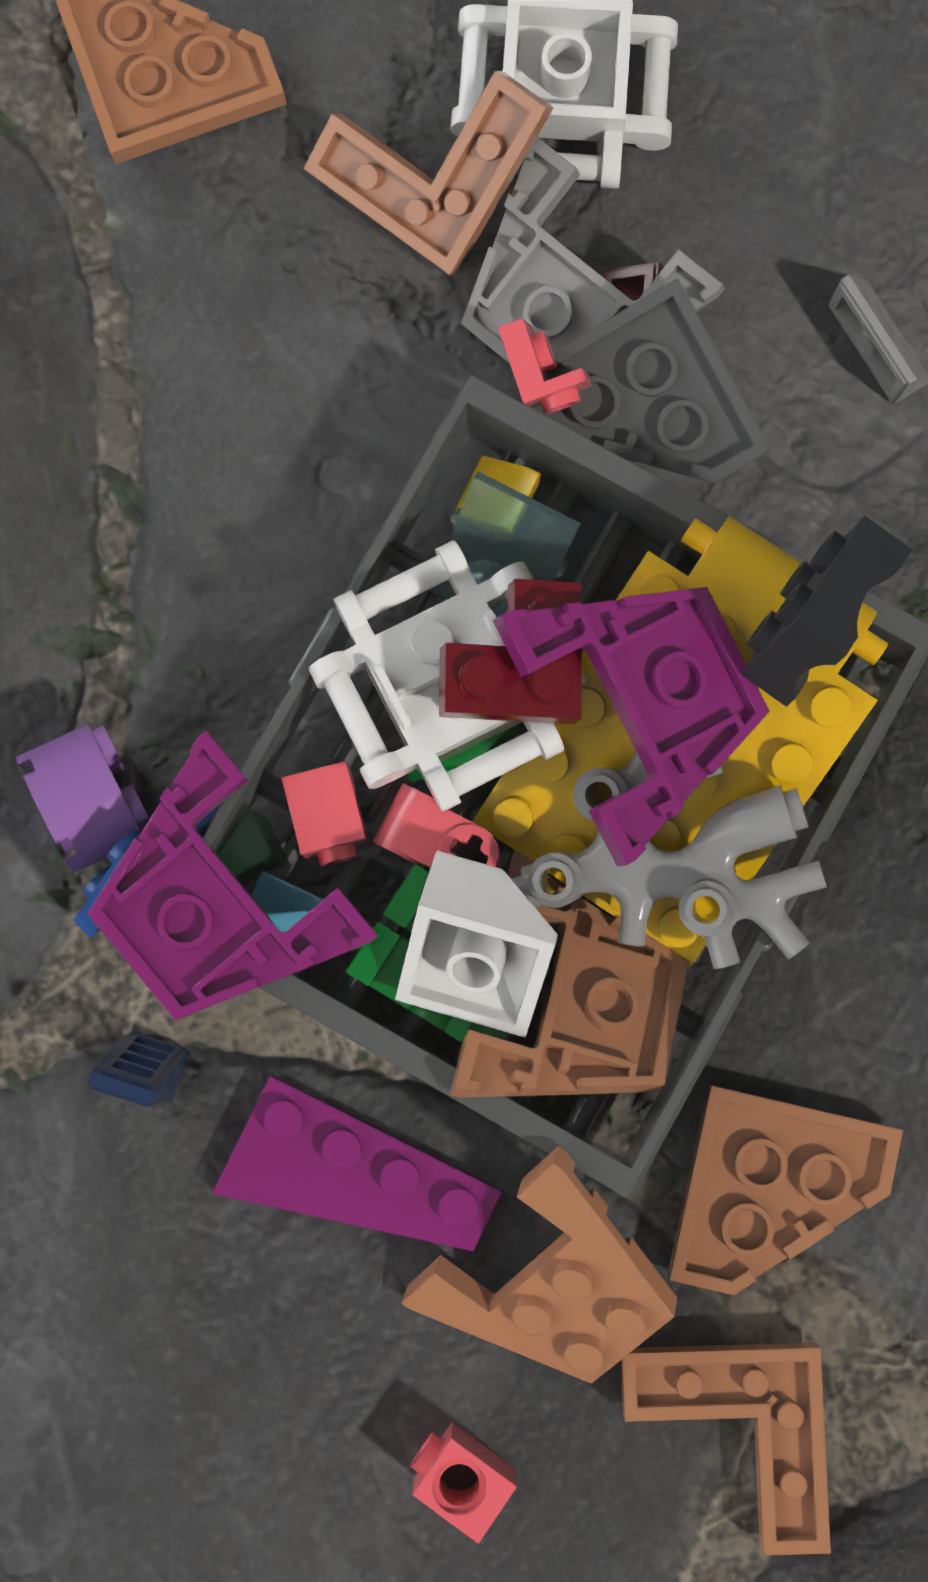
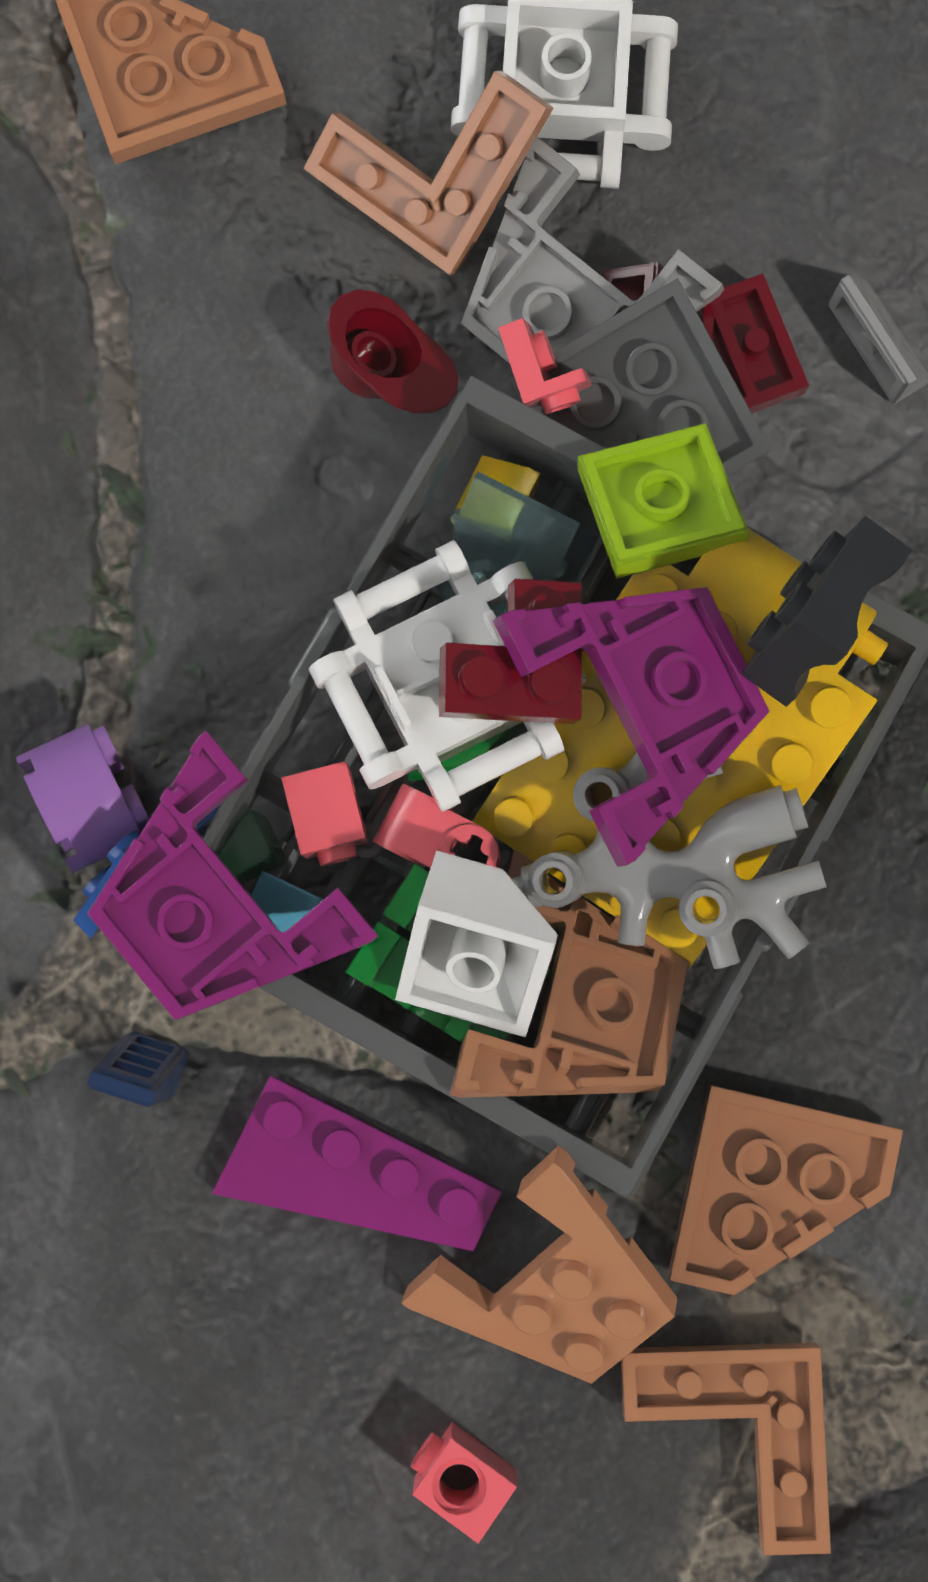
(387, 355): none -> dark red piece
(661, 500): none -> lime tile
(754, 344): none -> dark red wing

